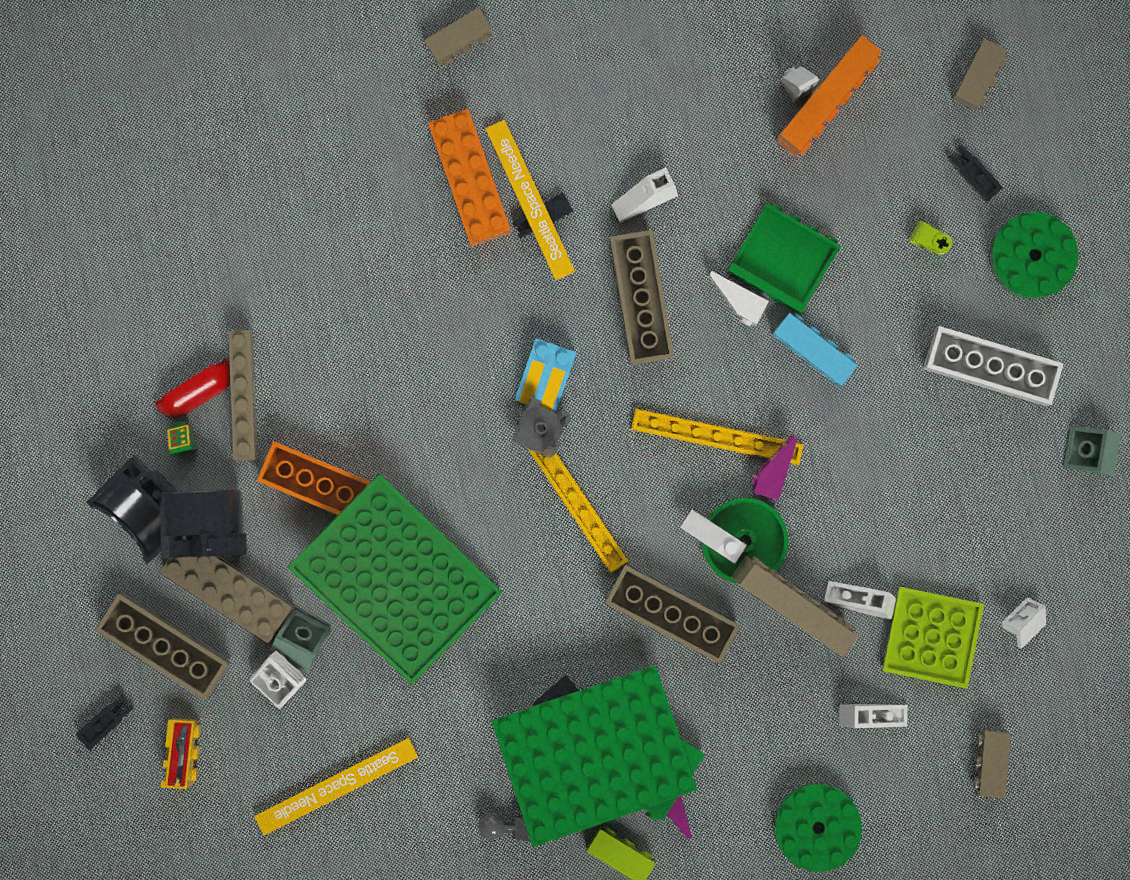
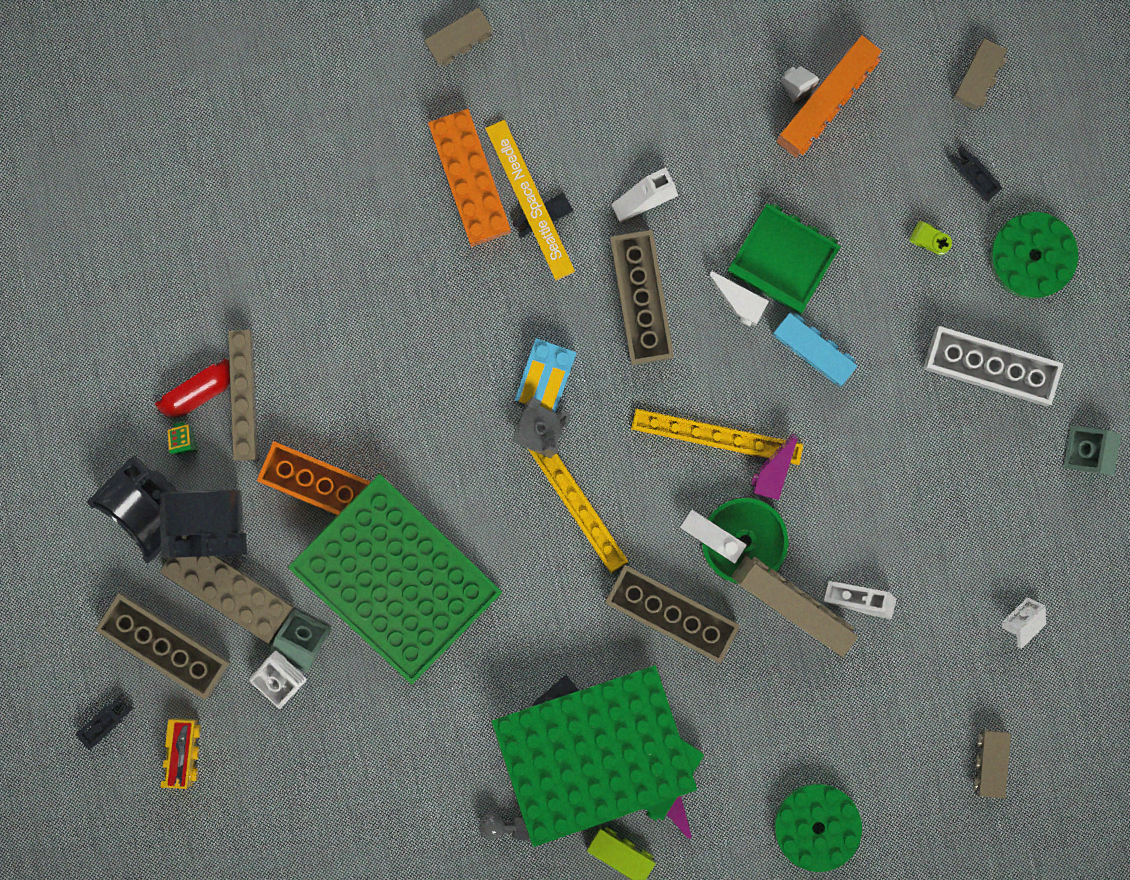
(336, 786): yellow tile -> none
(872, 715): white slope -> none
(933, 637): lime plate -> none

